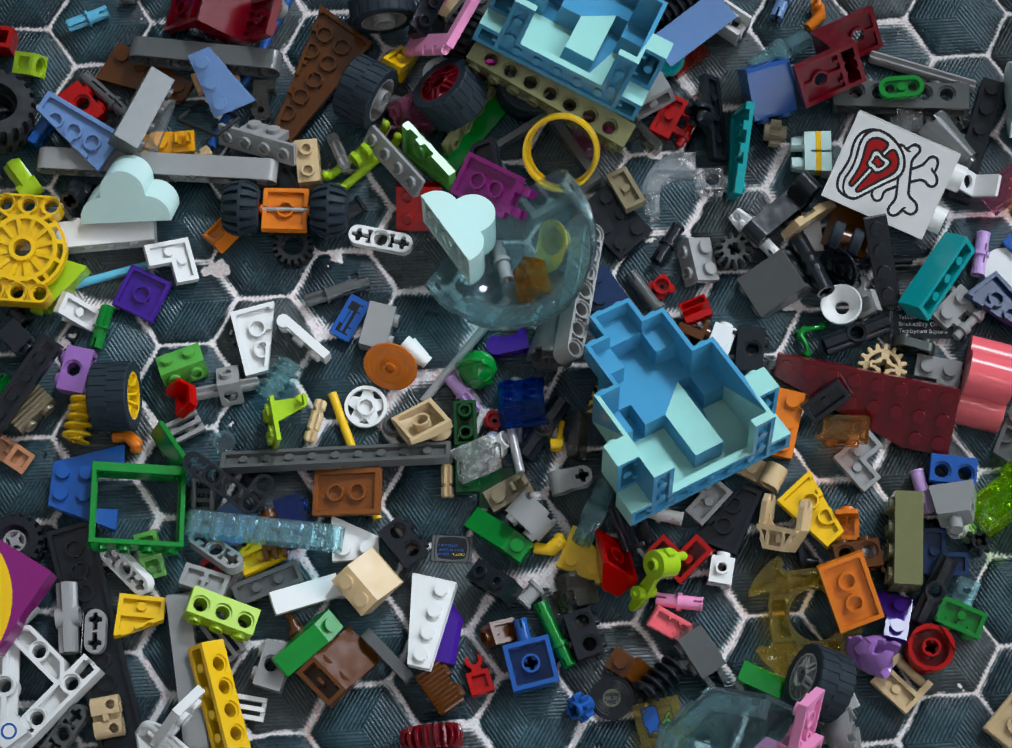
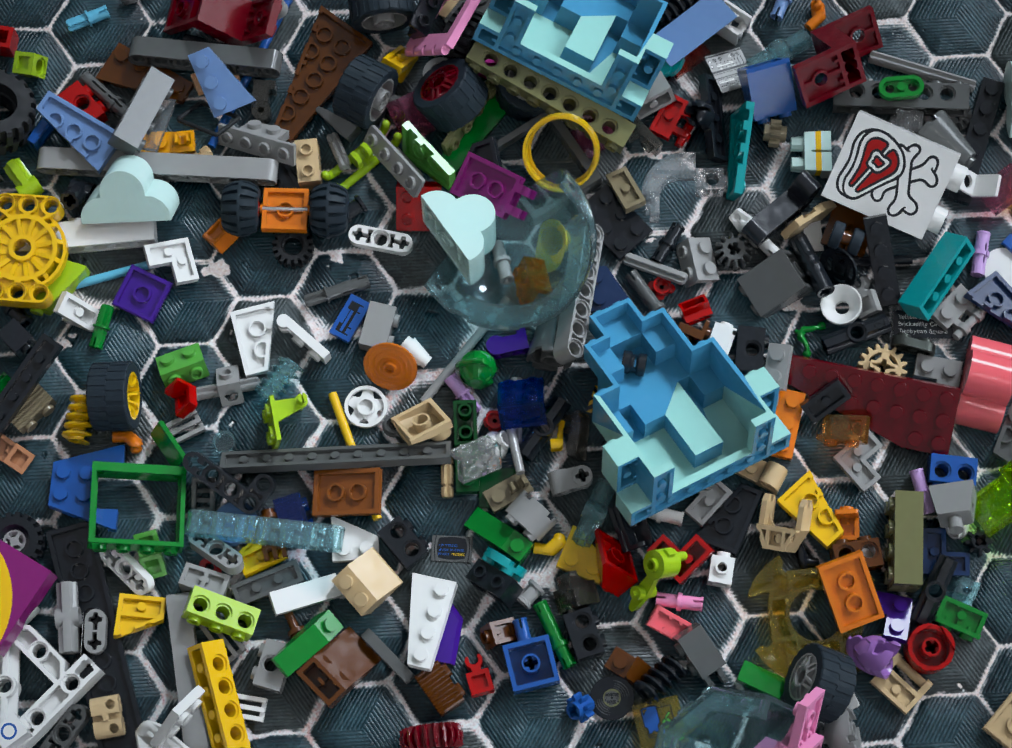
(71, 358): medium lavender brick -> none
(315, 421): tan axle -> none
(345, 128): none -> dark grey slope
(504, 564): none -> teal plate
(629, 360): none -> black wheel
(655, 268): none -> light grey axle
(725, 66): none -> light grey sticker
(779, 363): none -> light grey plate

